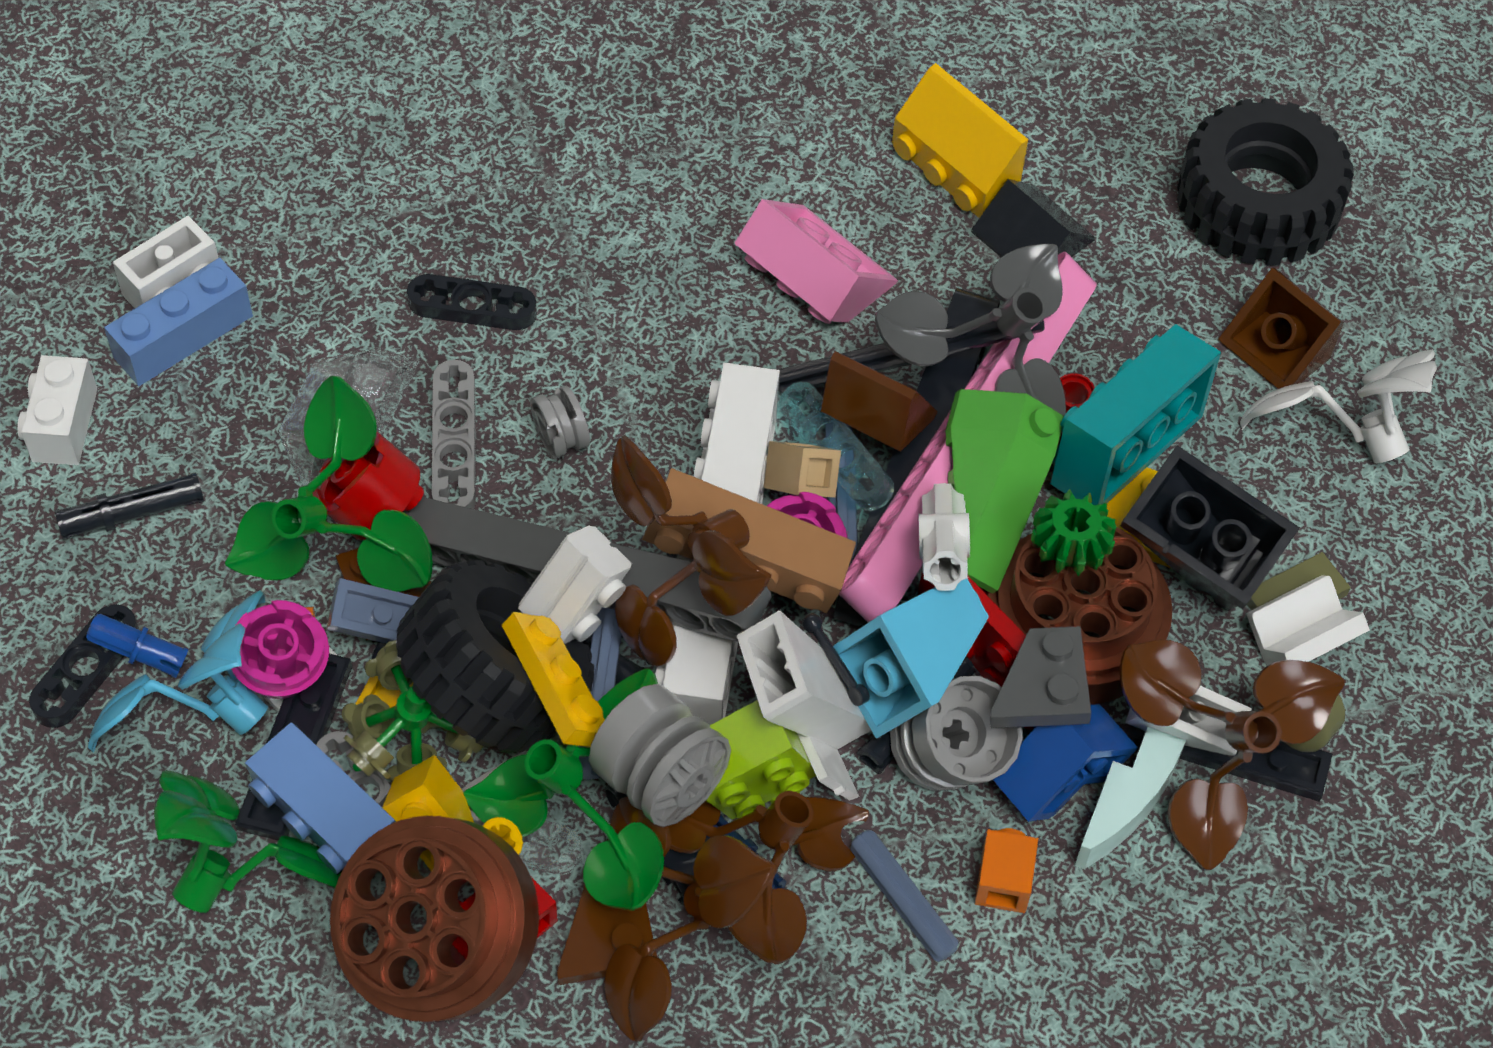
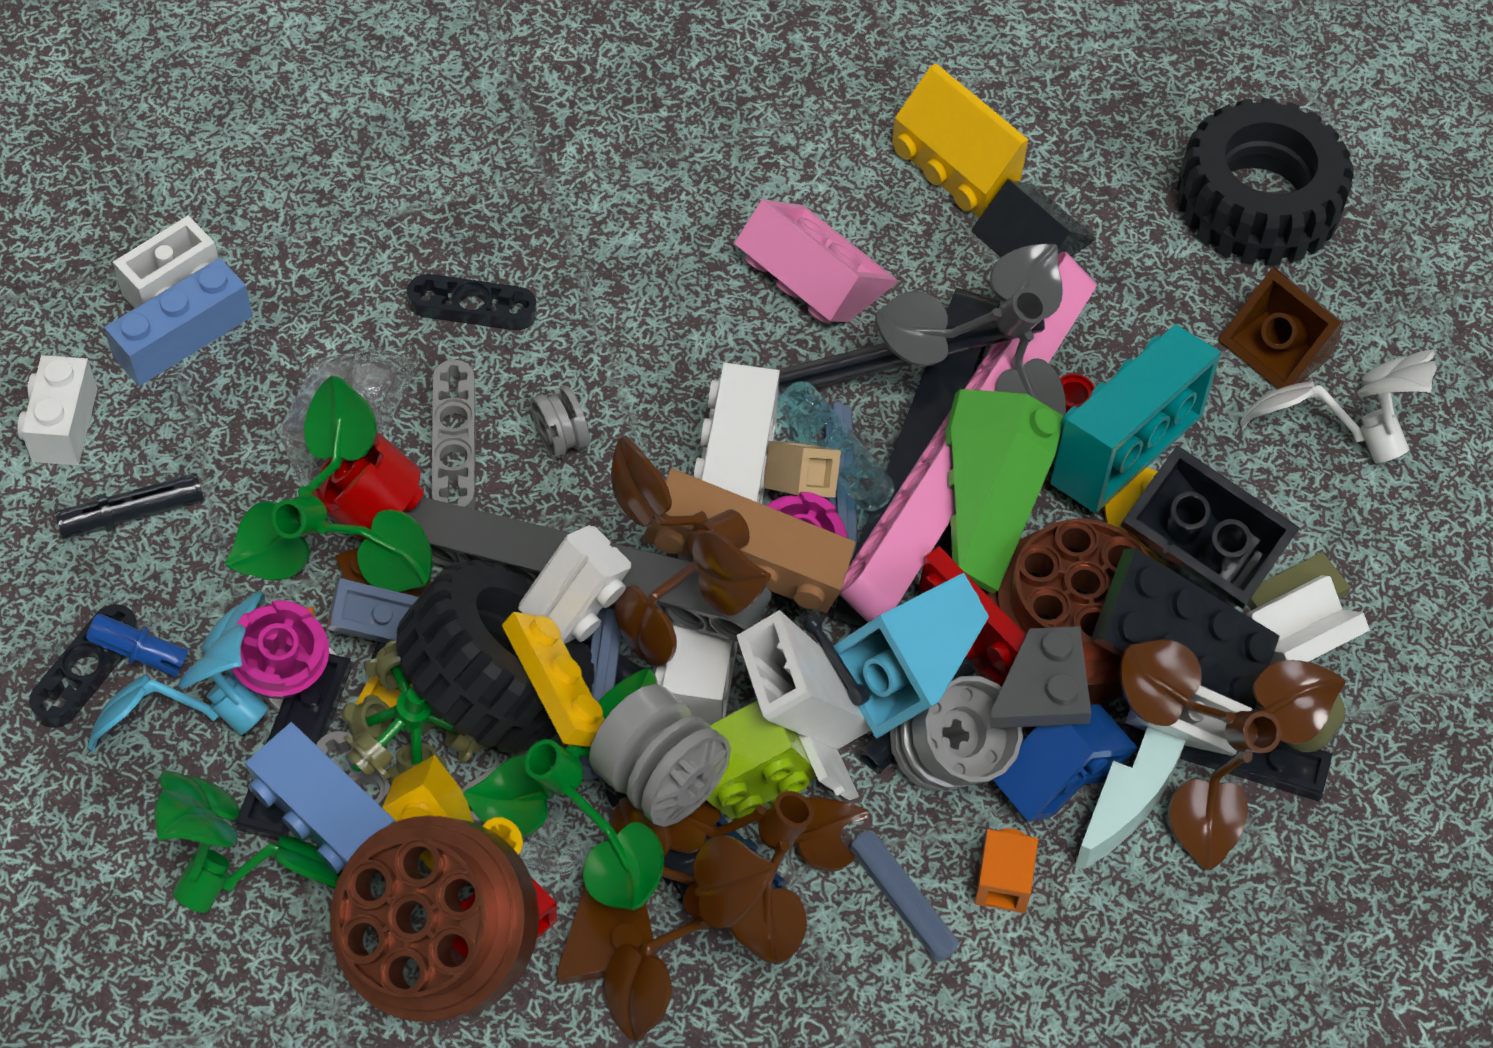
(874, 403): reddish brown slope -> none
(944, 537): white piece -> none
(1073, 532): green gear -> none
(1158, 604): none -> black plate

